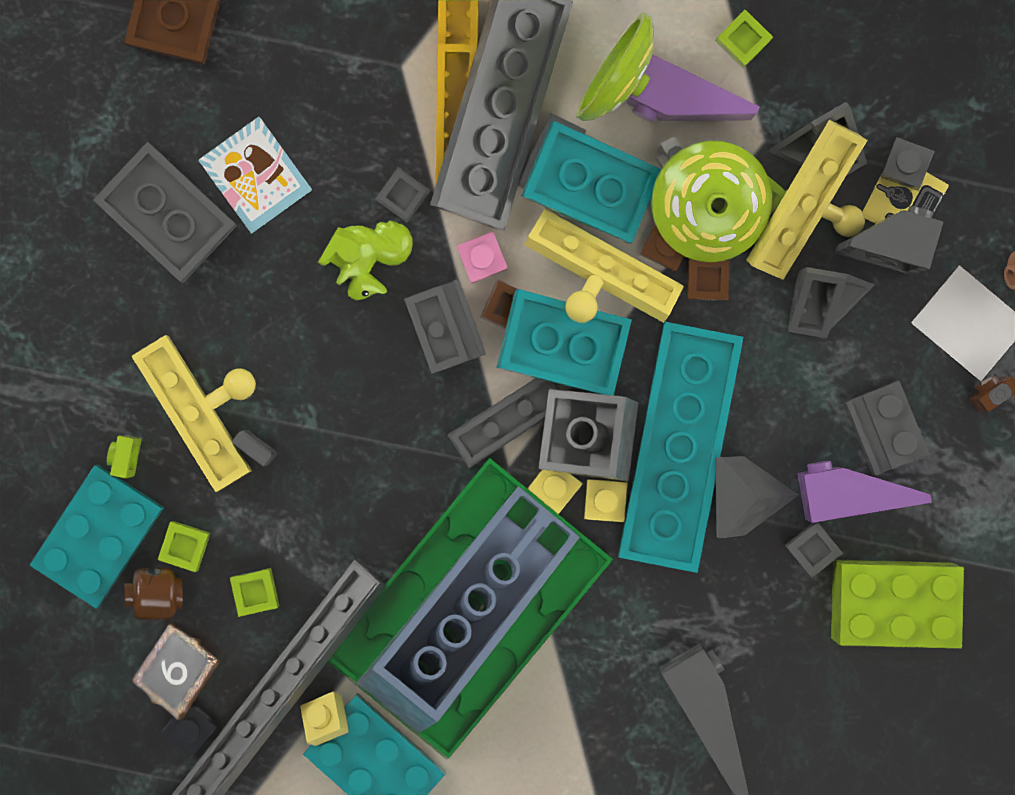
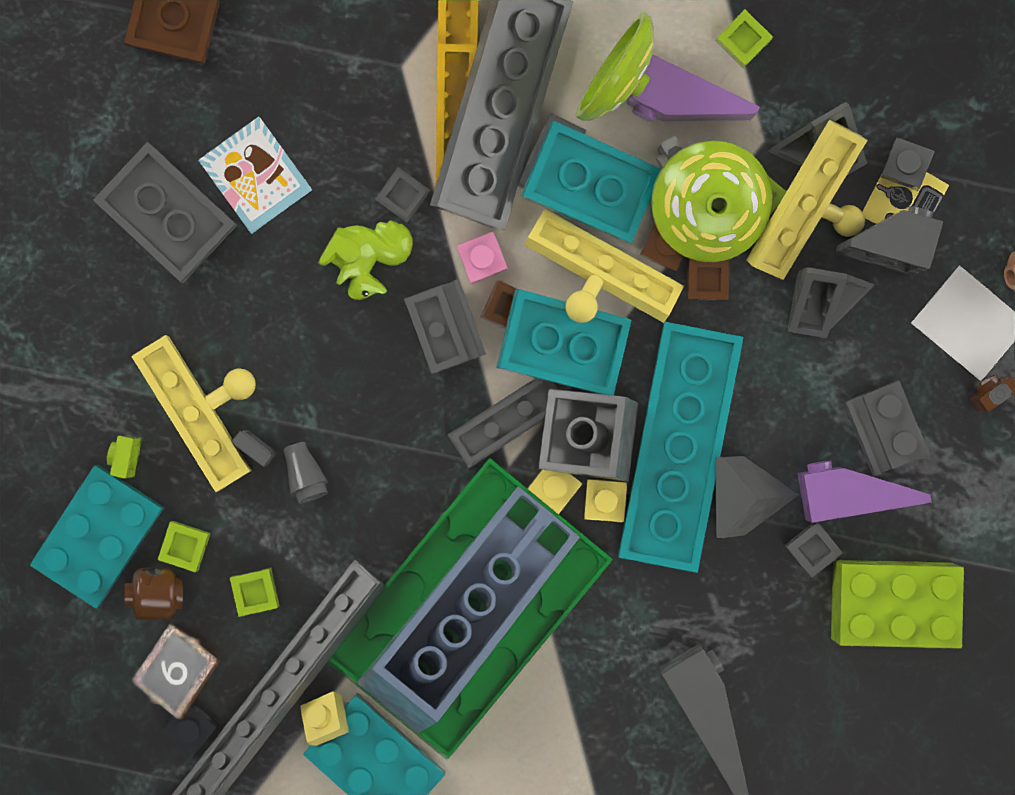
(304, 474): none -> dark grey cone

